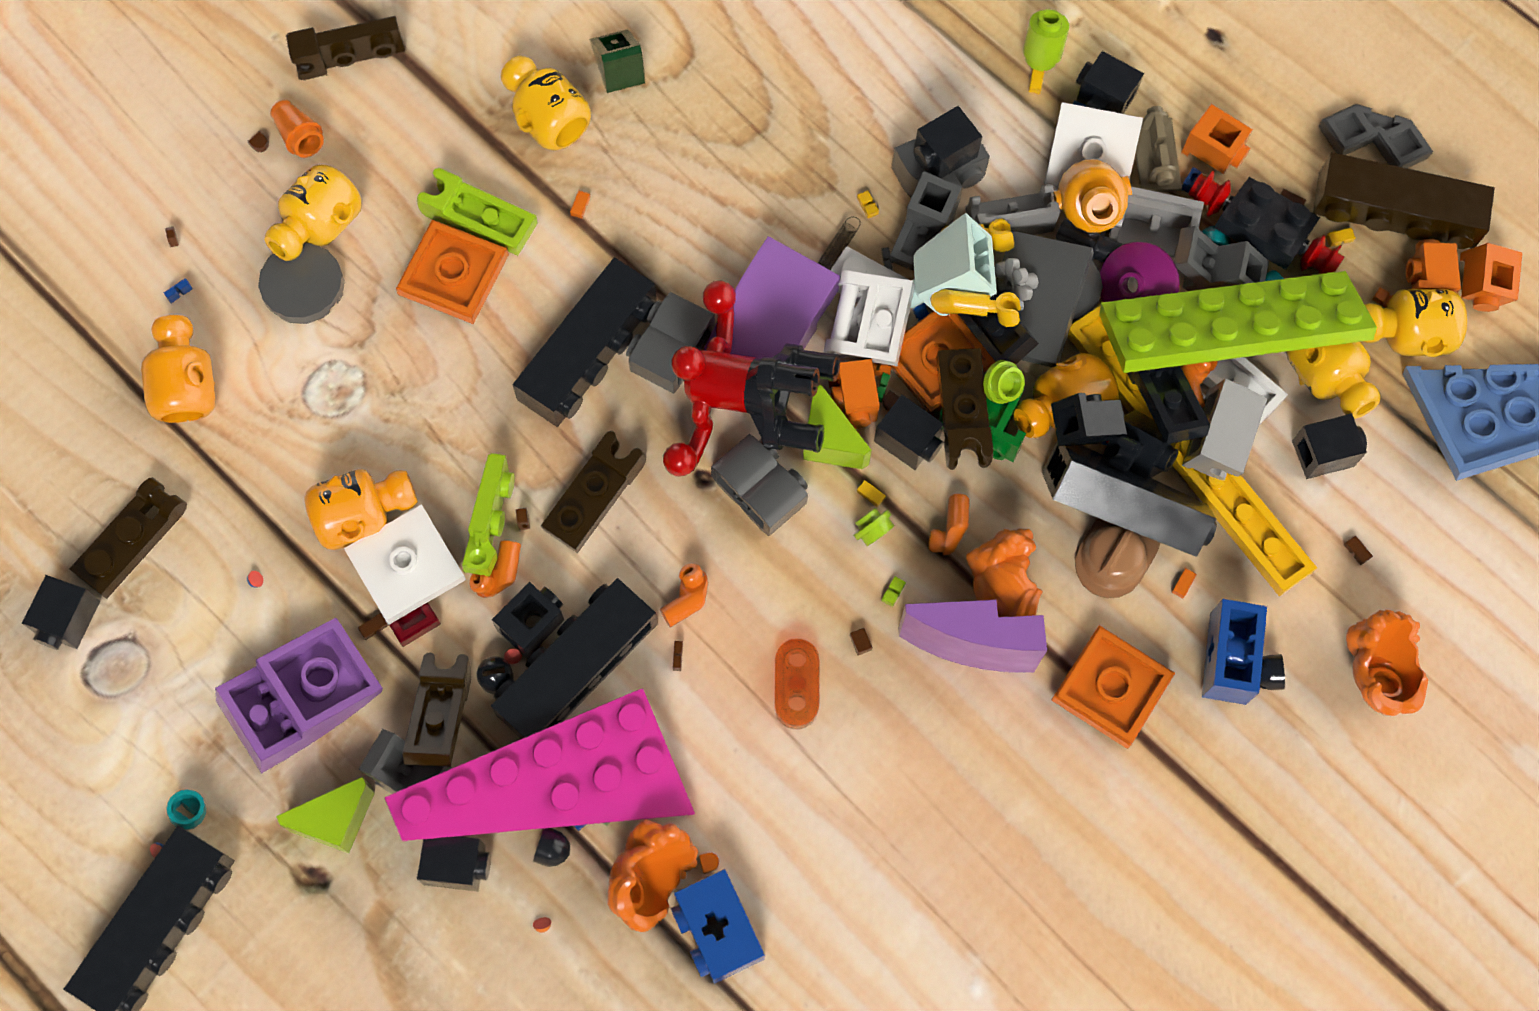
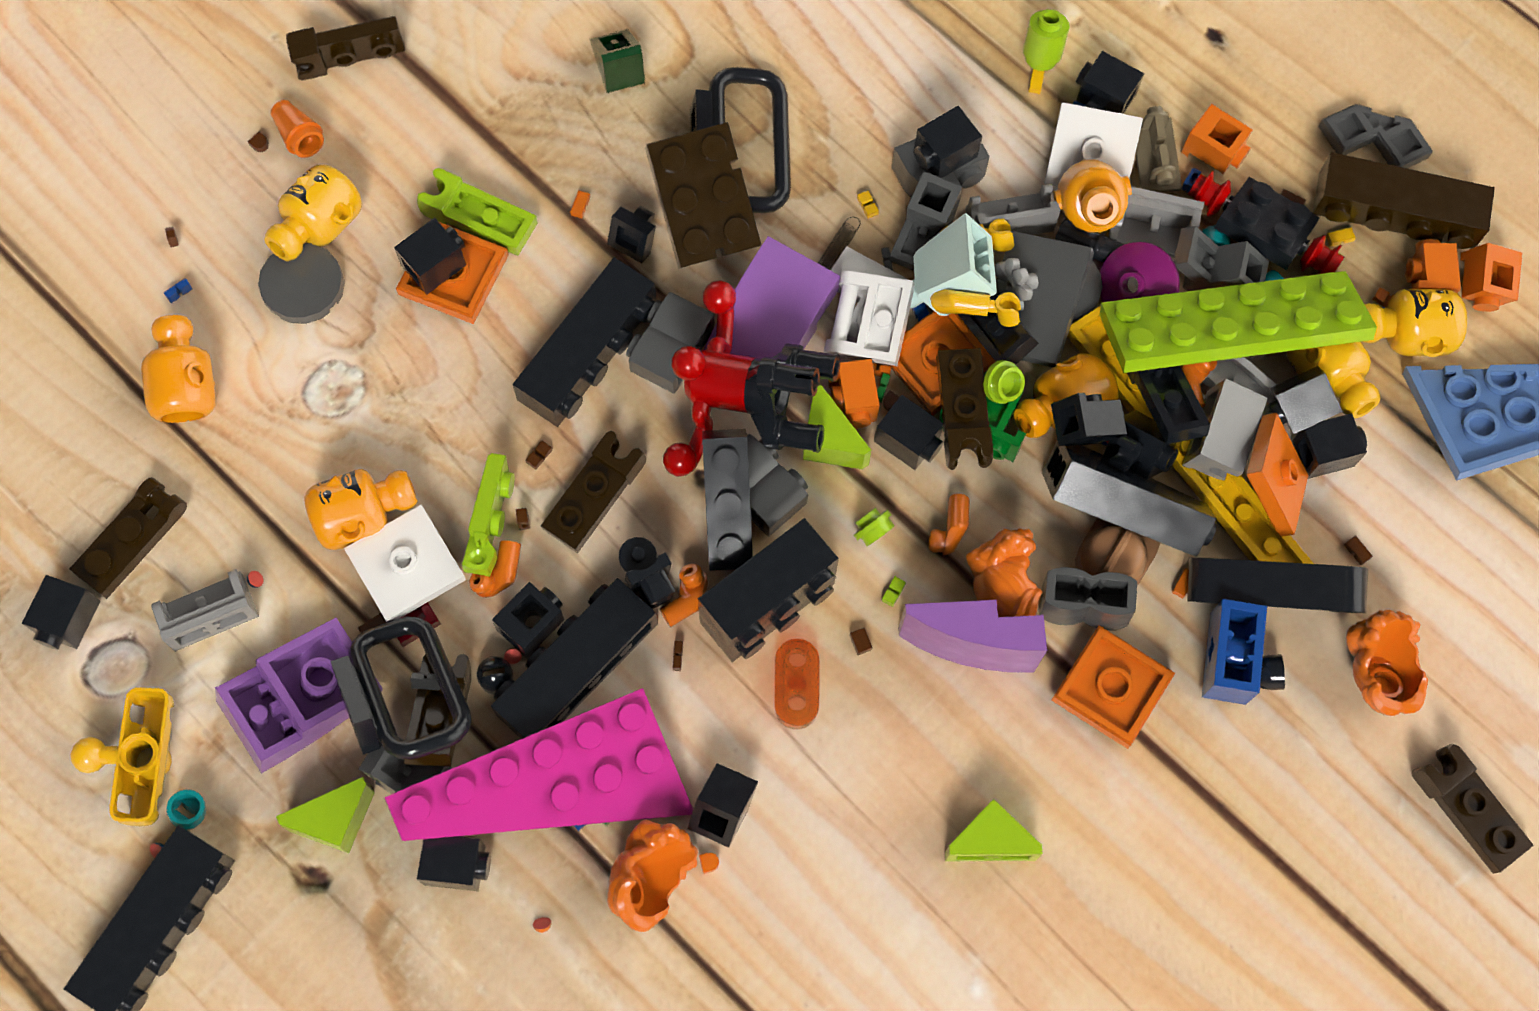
(144, 782): none -> yellow piece
(205, 612): none -> light grey hinge
(367, 706): none -> black bar
(419, 682): none -> dark grey piece
(431, 255): none -> black brick
(539, 455): none -> reddish brown piece
(545, 103): yellow piece -> none
(552, 848): black hinge -> none
(632, 232): none -> black tile
(646, 571): none -> black hips
(702, 195): none -> dark brown piece
(709, 110): none -> black bar
(717, 899): blue brick -> none
(722, 805): none -> black brick
(727, 498): none -> black arch
(769, 591): none -> black brick
(871, 493): yellow piece -> none
(994, 837): none -> lime slope
(1078, 597): none -> dark grey brick
(1277, 475): none -> orange plate
(1279, 584): none -> black beam
(1304, 400): none -> brick
(1473, 808): none -> dark brown plate

